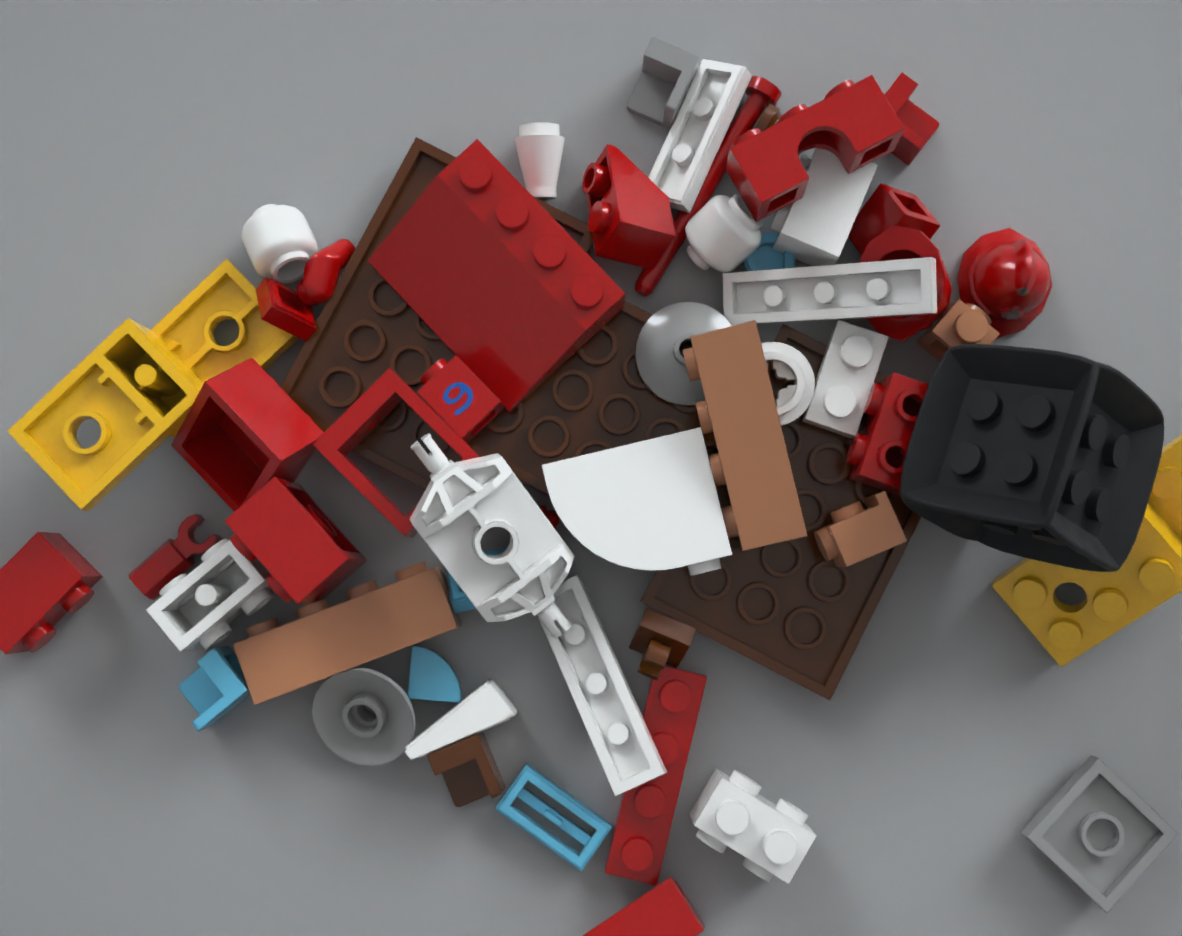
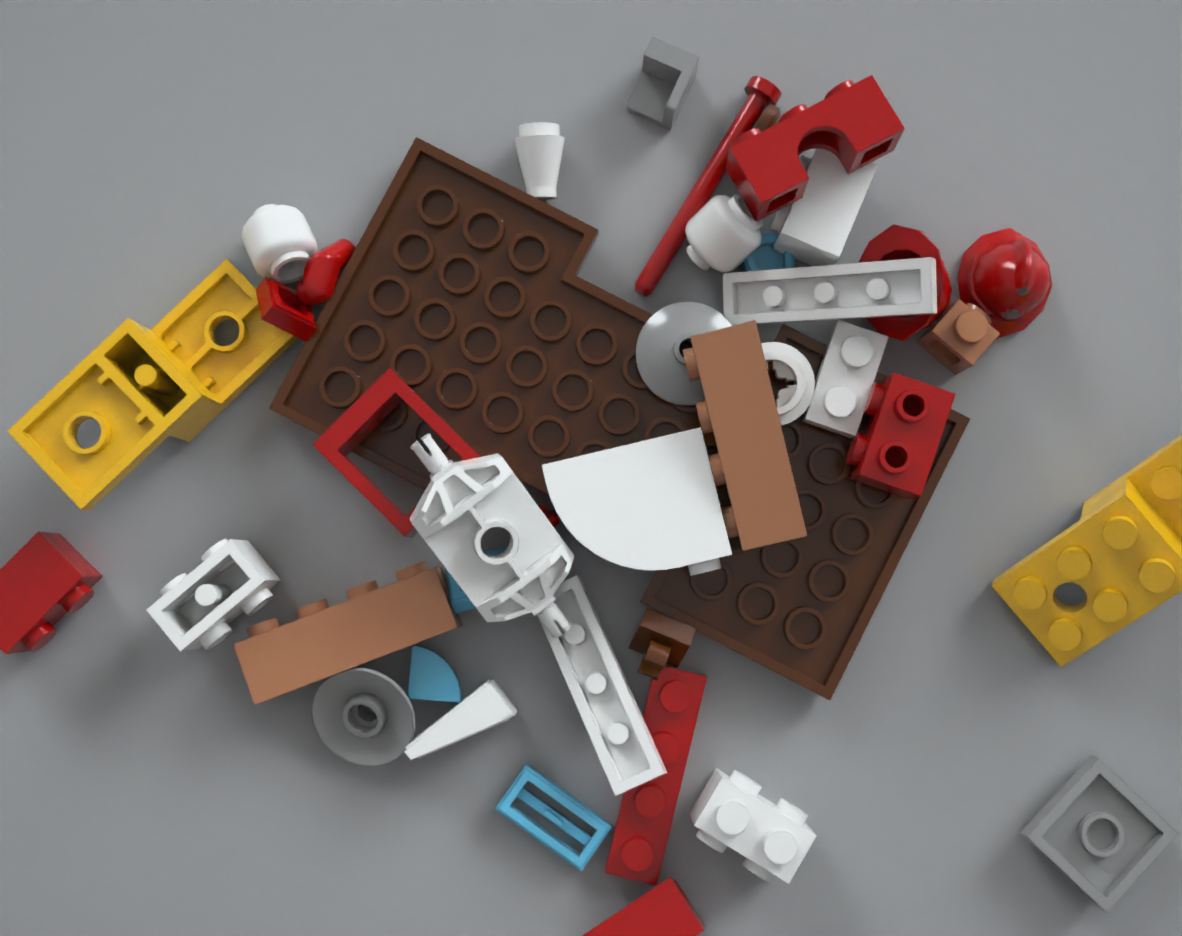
(171, 558): red bar -> none
(215, 686): medium azure panel -> none
(245, 433): red piece -> none
(293, 542): red brick -> none
(459, 397): red brick -> none
(468, 770): reddish brown panel -> none
(496, 276): red slope -> none
(626, 211): red slope -> none
(698, 131): white tile -> none
(860, 531): nougat brick -> none
(890, 207): red panel -> none
(917, 123): red panel -> none
(1034, 454): black piece -> none

